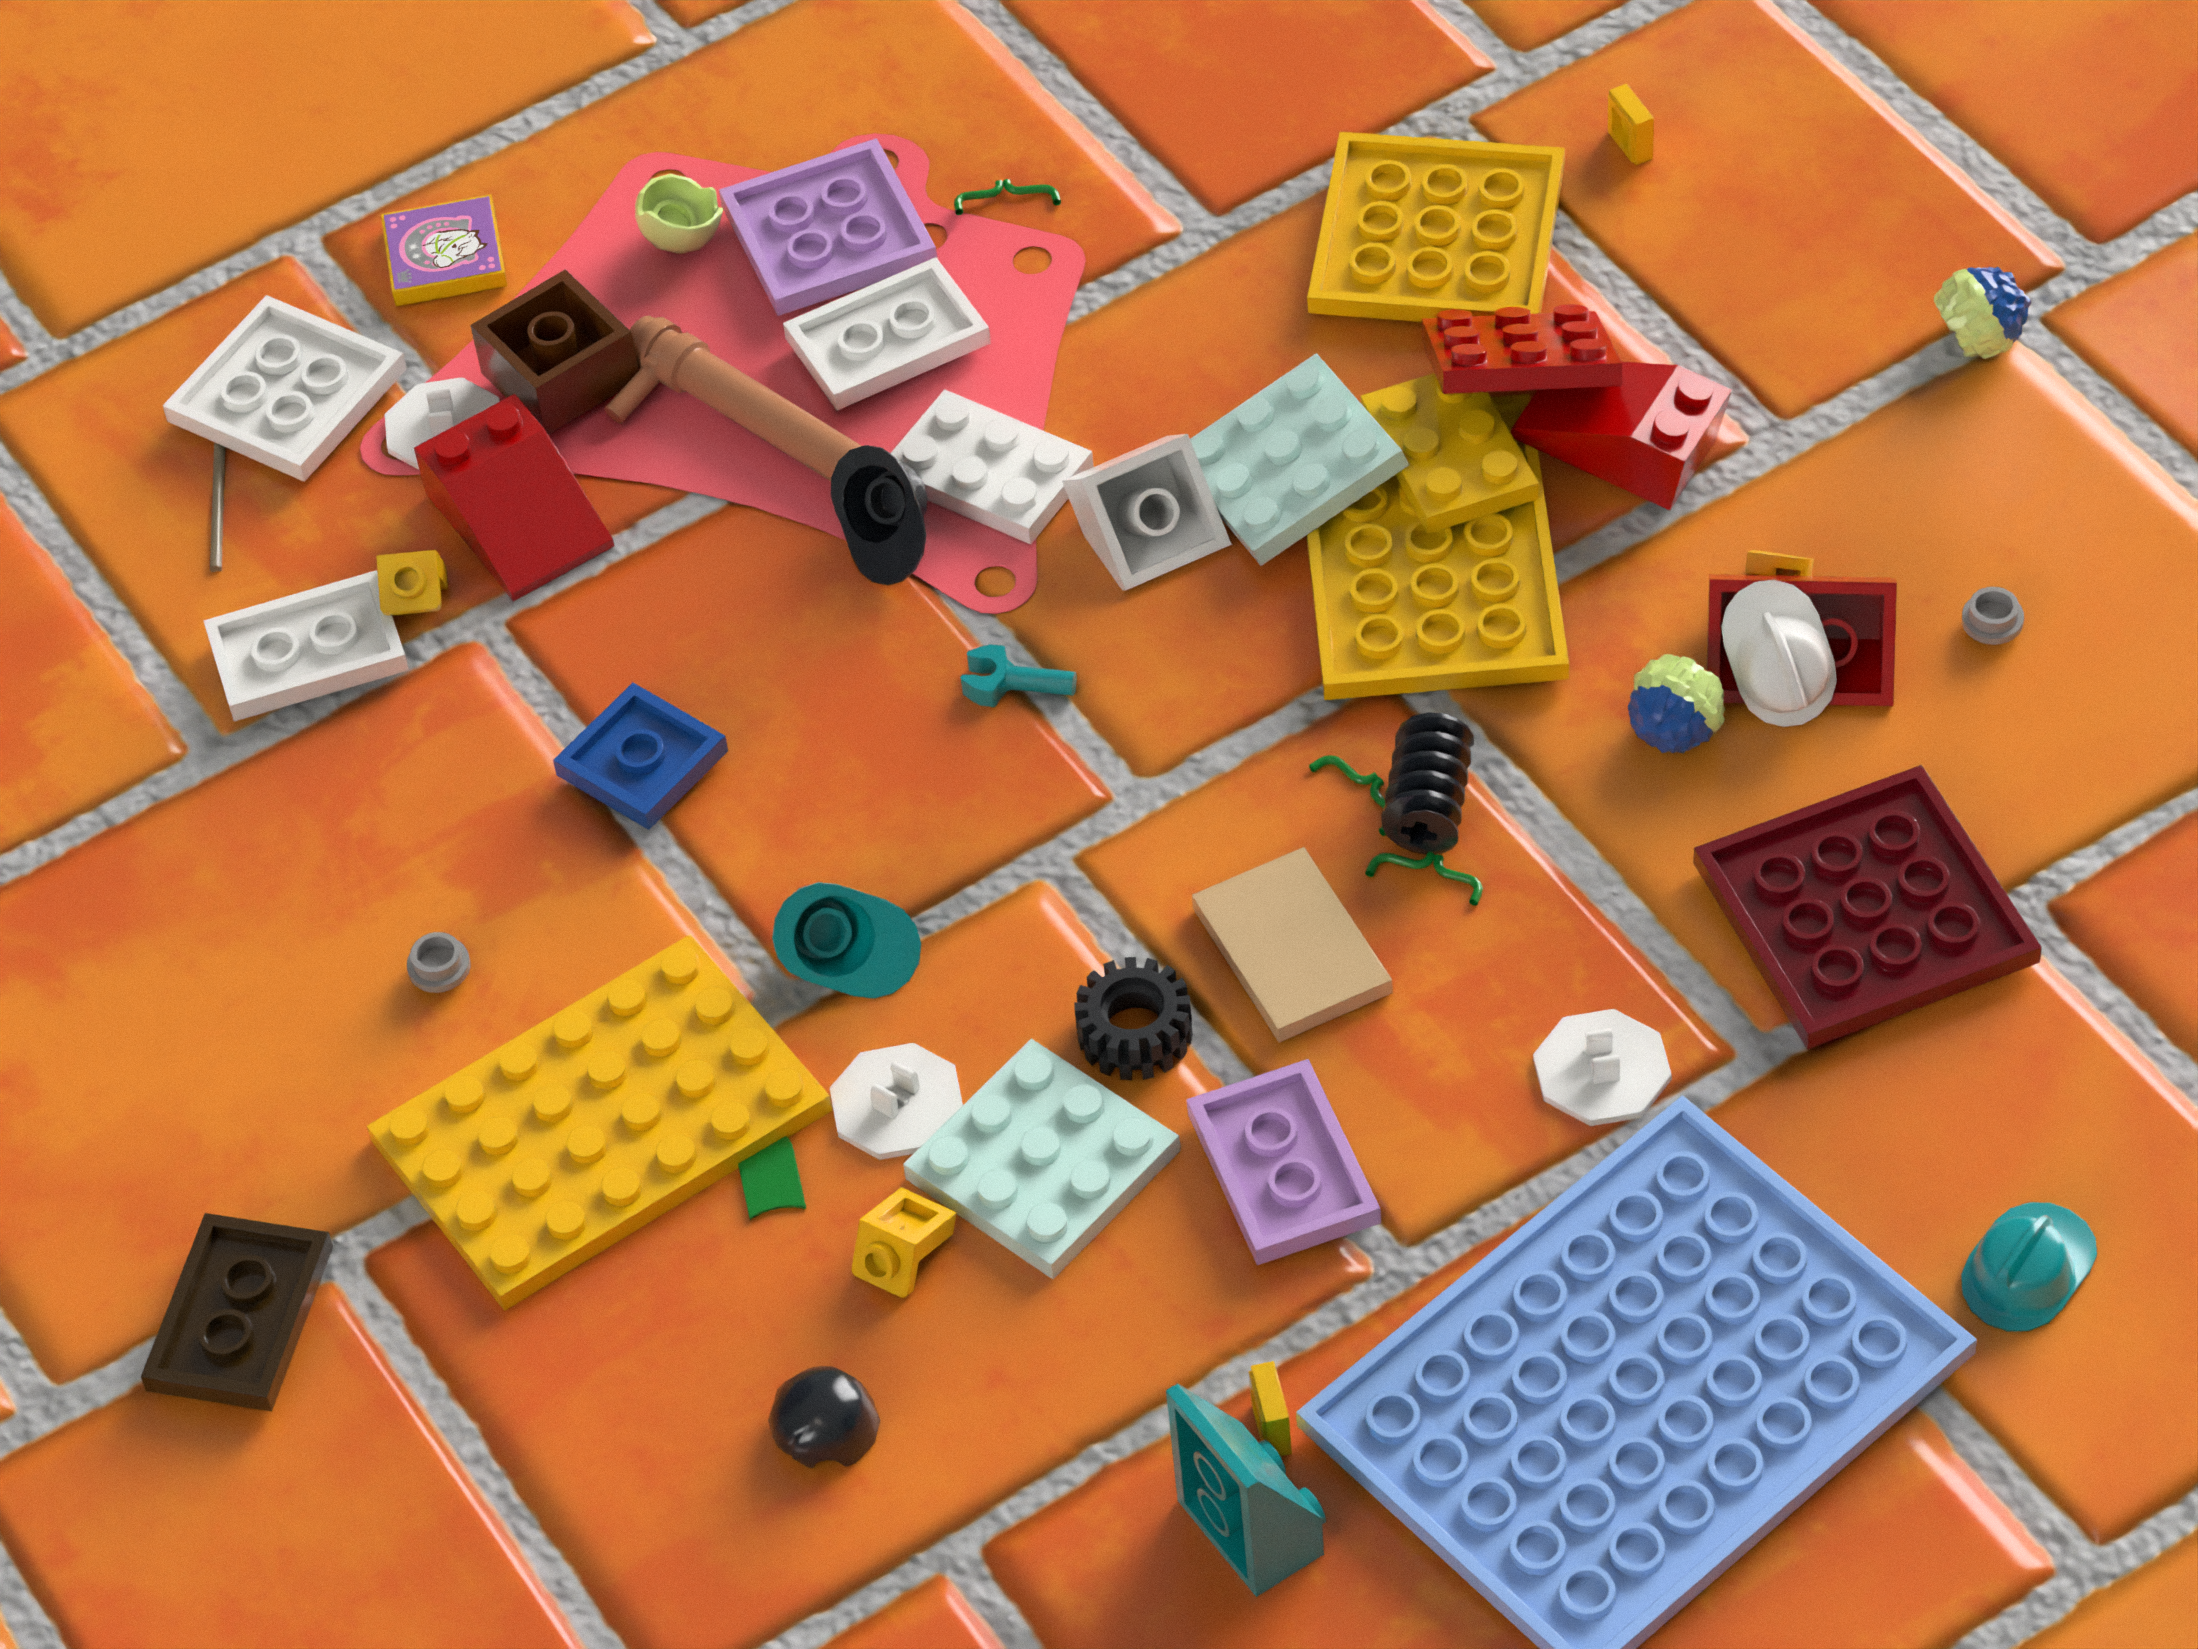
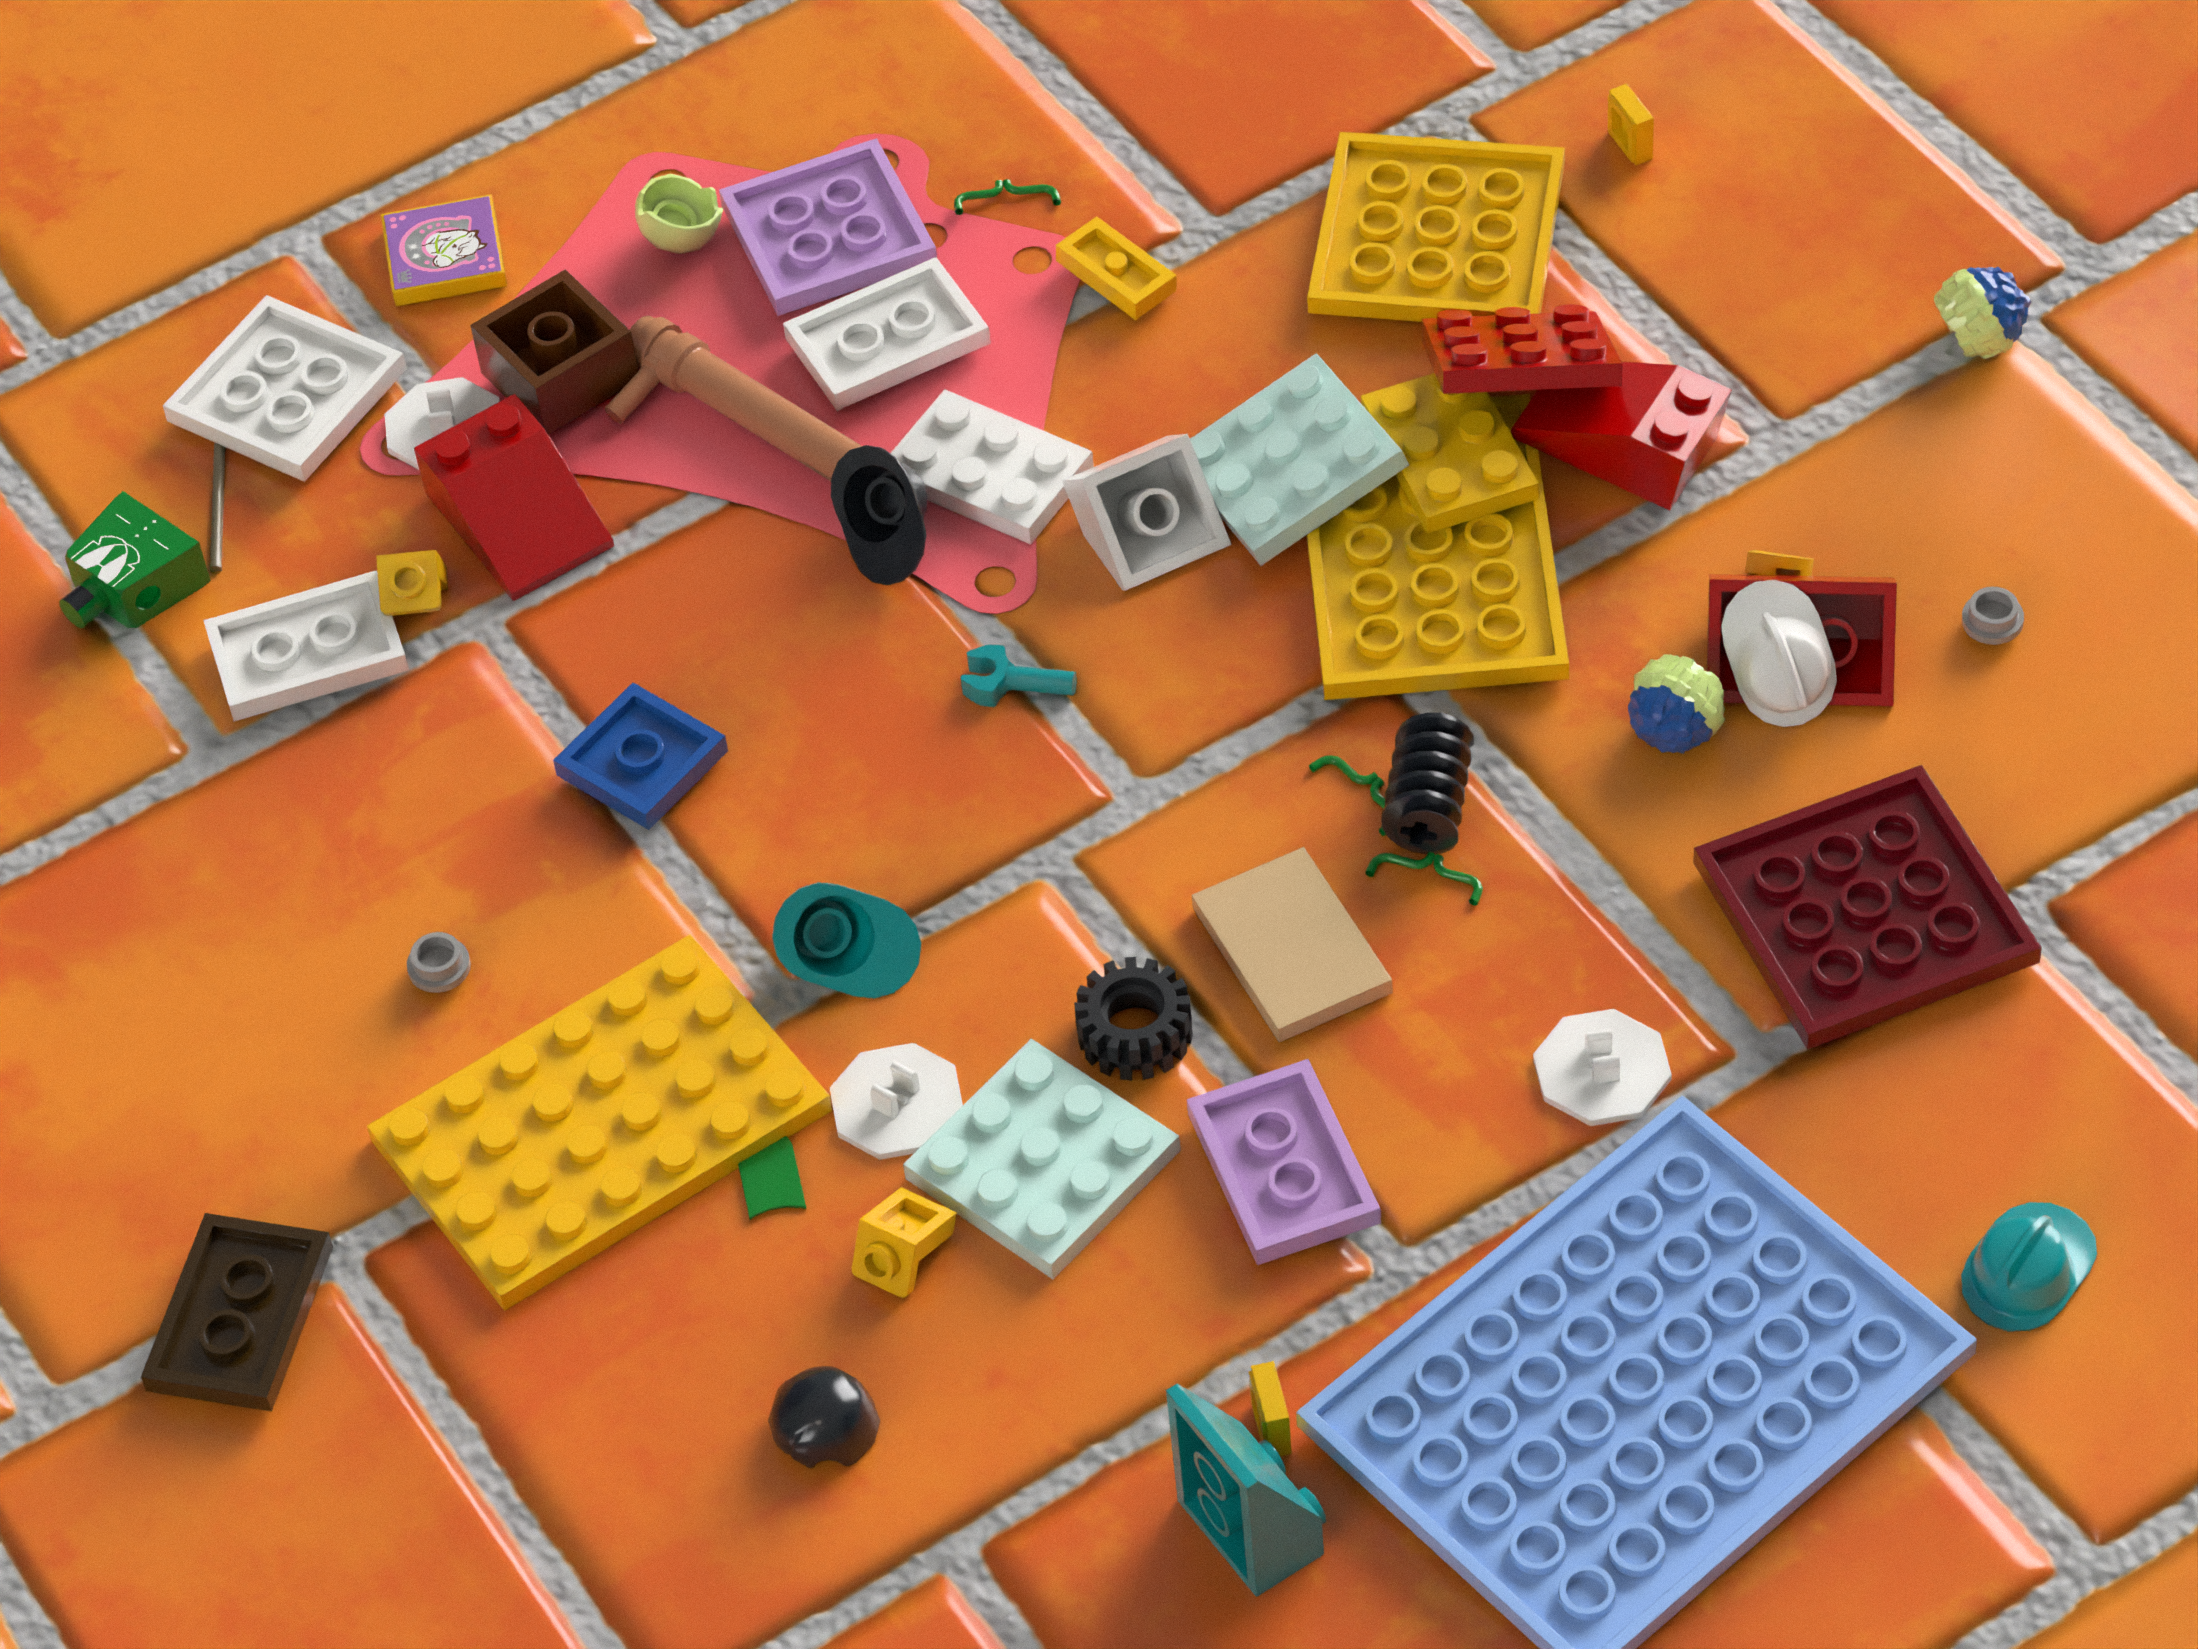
(131, 566): none -> green torso
(1116, 268): none -> yellow plate

